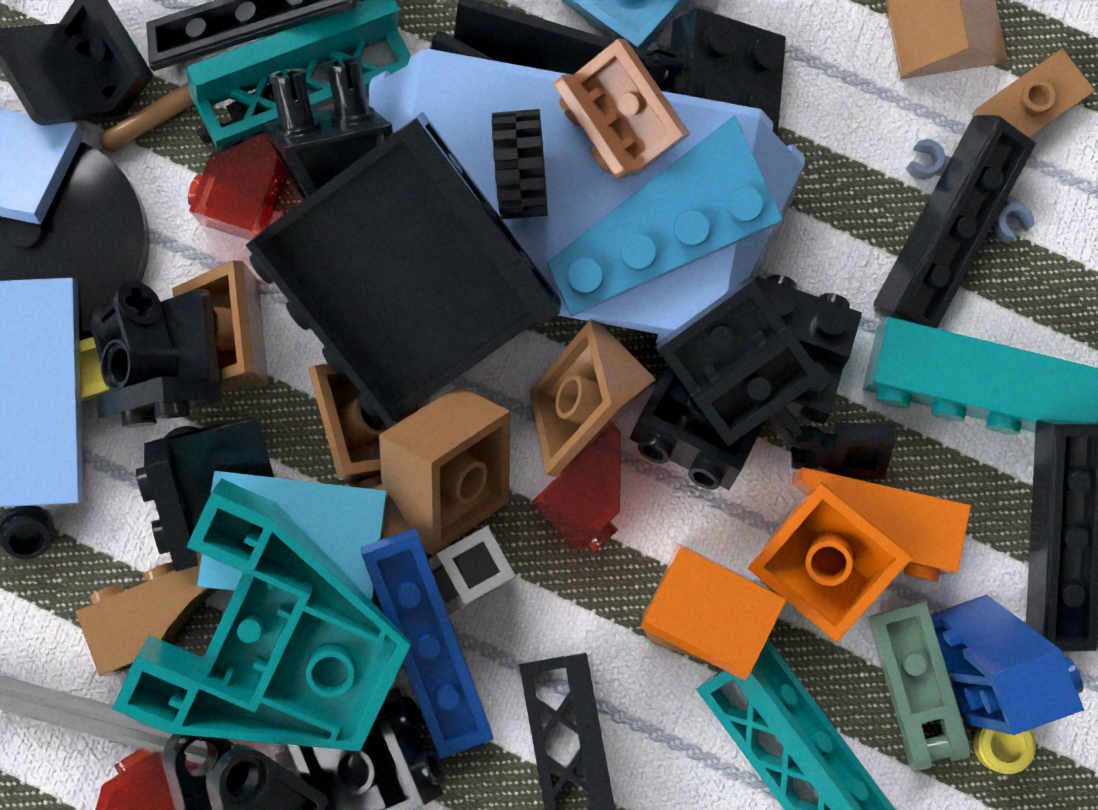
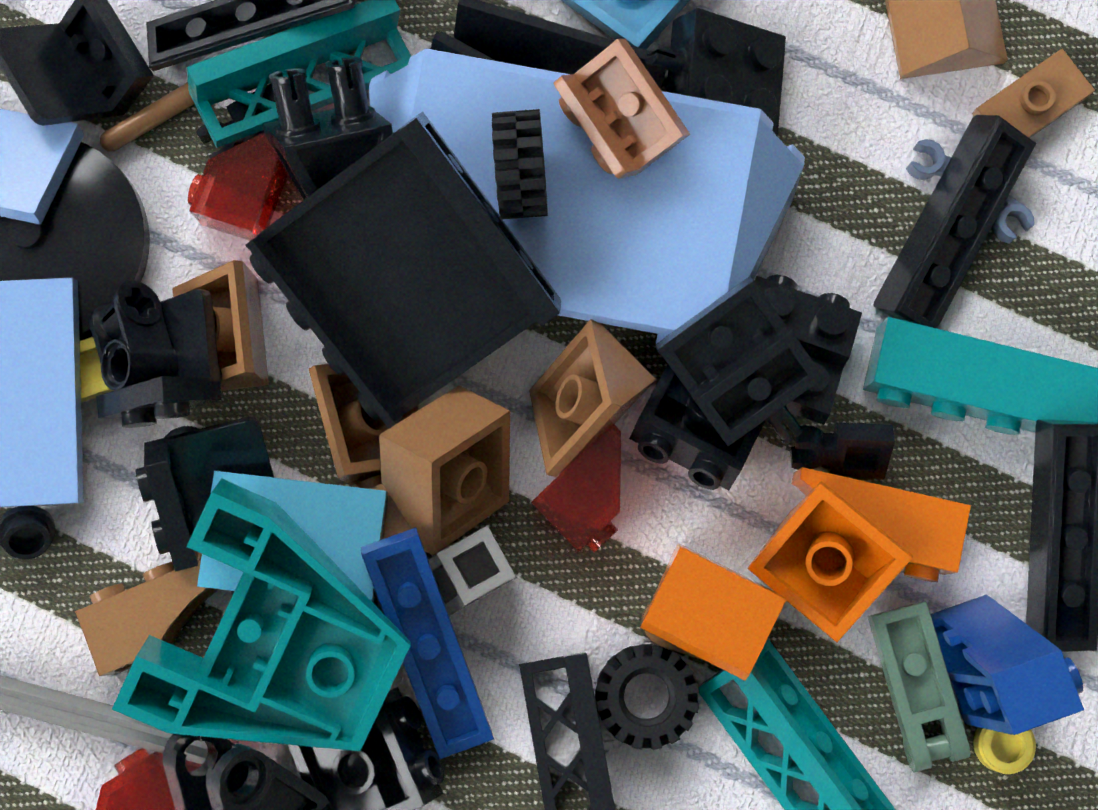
(678, 217): dark azure wing -> none
(681, 704): none -> black tyre

